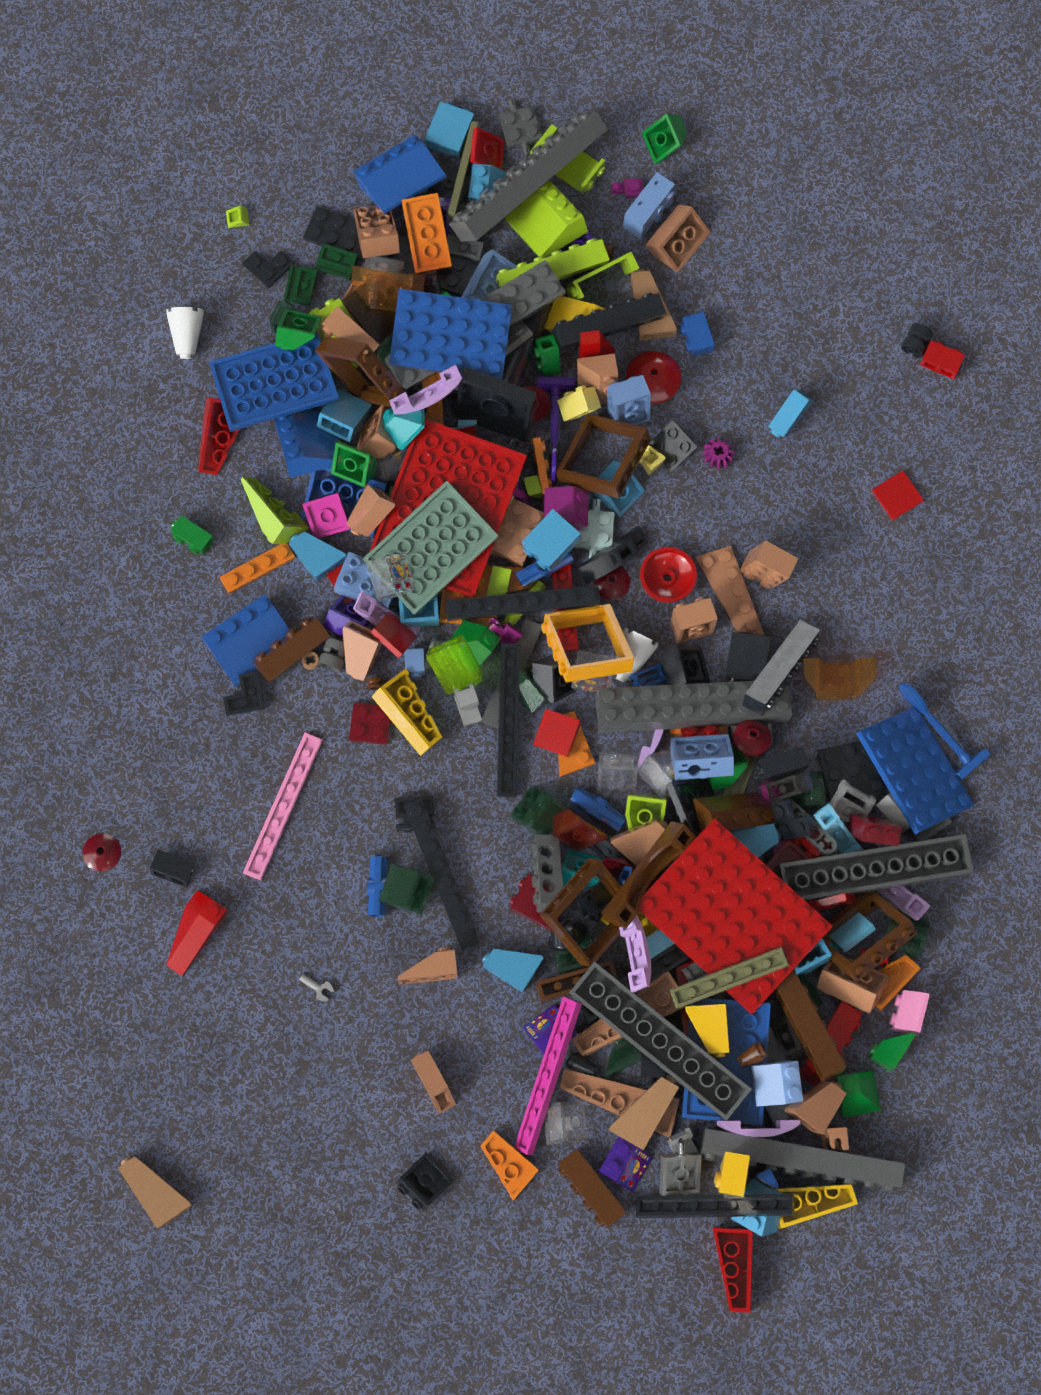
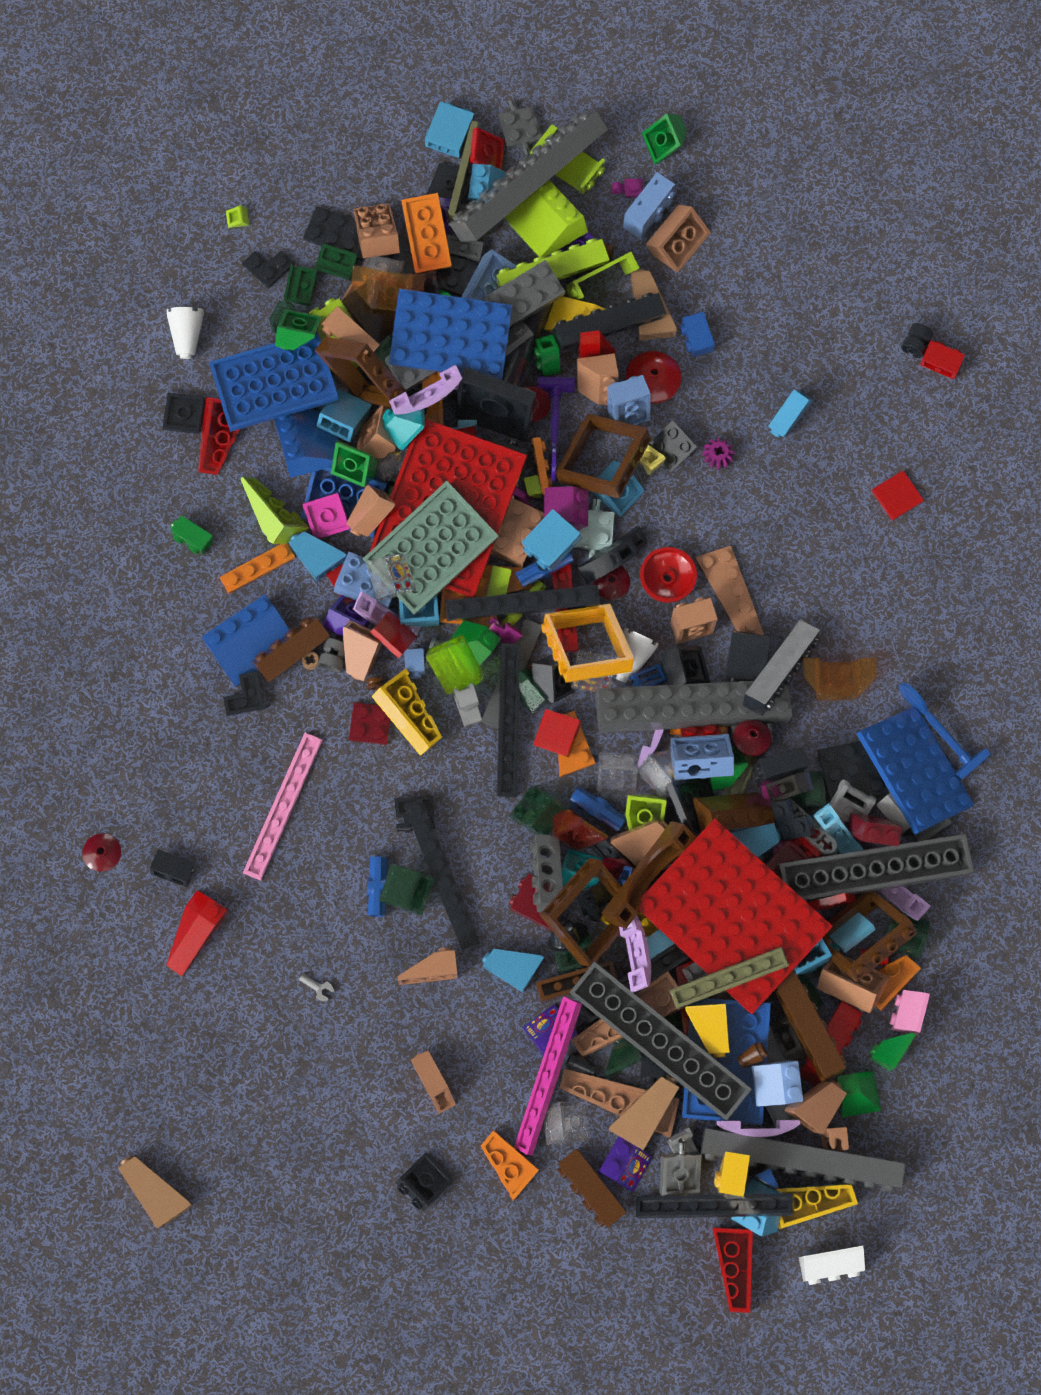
(183, 413): none -> black plate
(399, 174): blue slope -> none
(578, 403): light yellow brick -> none
(768, 565): nougat brick -> none
(832, 1264): none -> white slope

